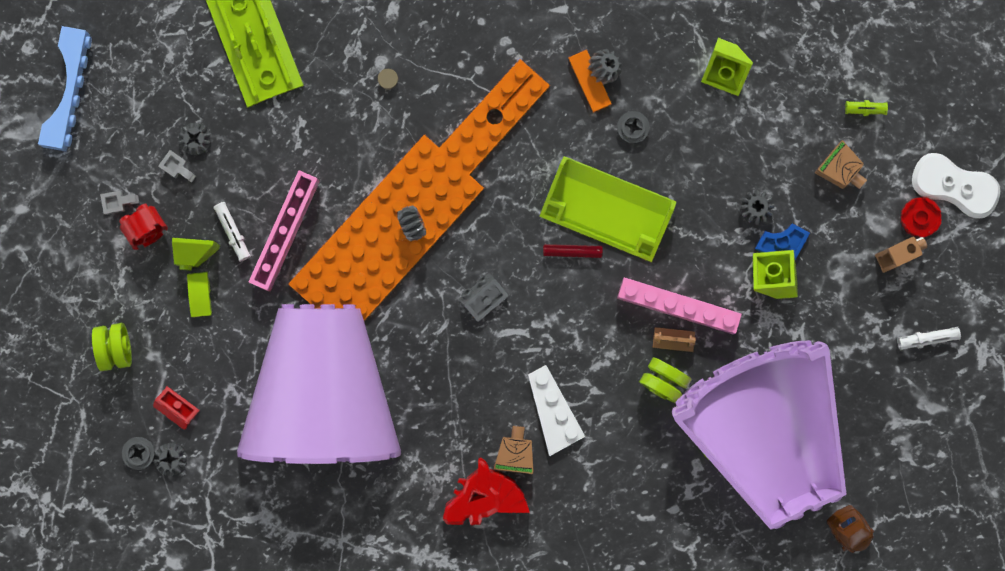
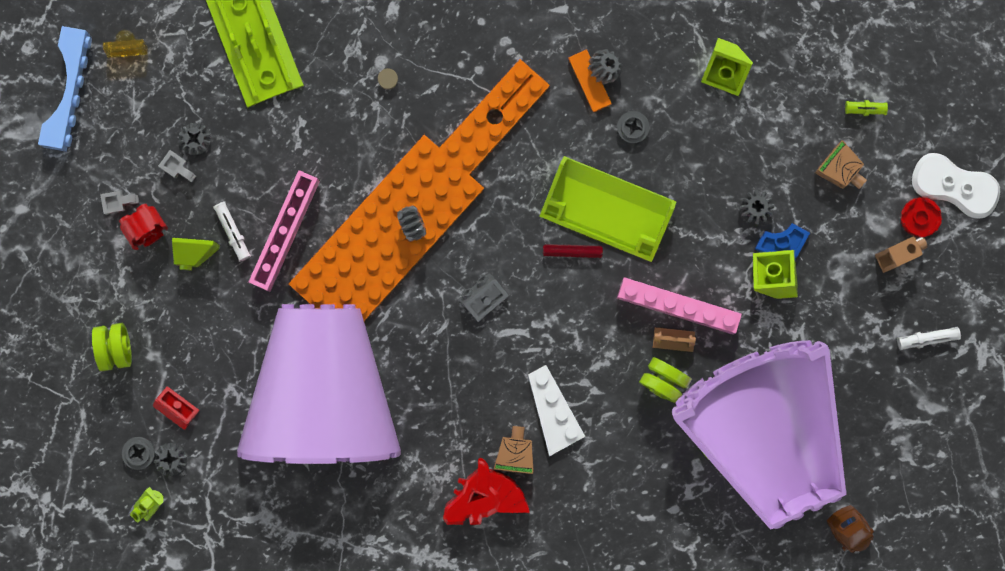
(125, 45): none -> clear yellow tile
(147, 505): none -> lime hips
(199, 294): lime slope -> none

